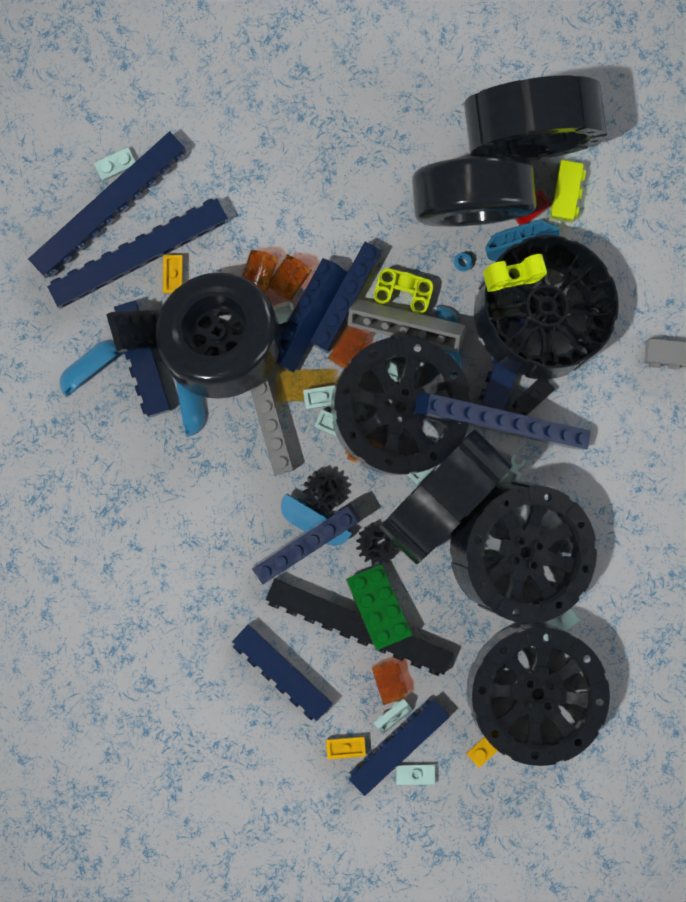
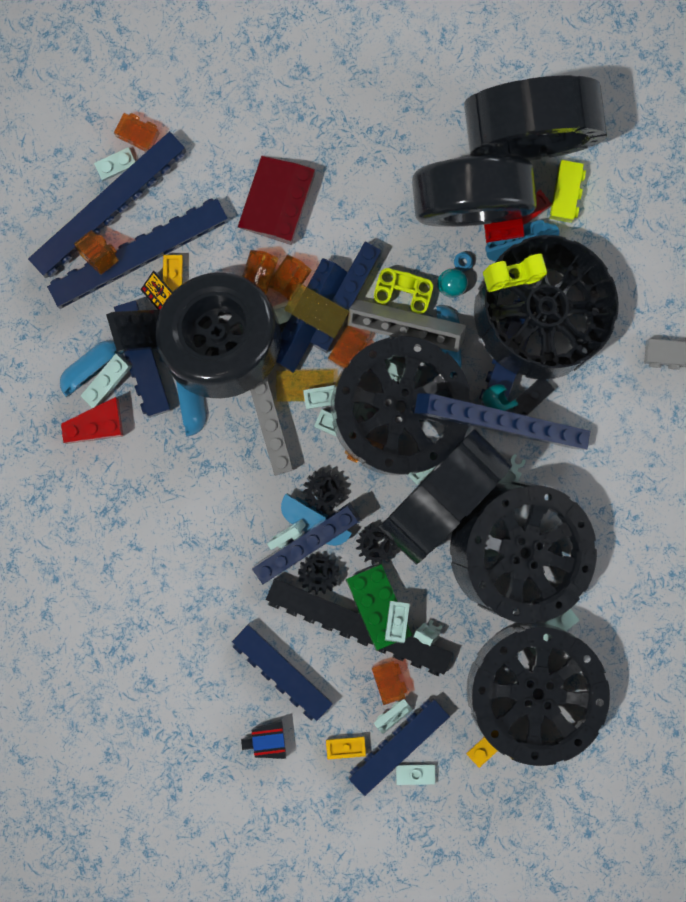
(94, 424): none -> red wedge
(96, 251): none -> clear orange brick
(106, 380): none -> light aqua plate
(136, 132): none -> clear orange brick
(156, 290): none -> piece
(267, 741): none -> torso
(277, 199): none -> dark red slope
(282, 538): none -> light aqua plate
(316, 310): none -> clear yellow piece
(317, 581): none -> black gear
(397, 622): none -> light aqua plate
(428, 633): none -> light aqua plate
(452, 282): none -> teal helmet
(495, 398): none -> teal helmet
(504, 230): none -> red plate

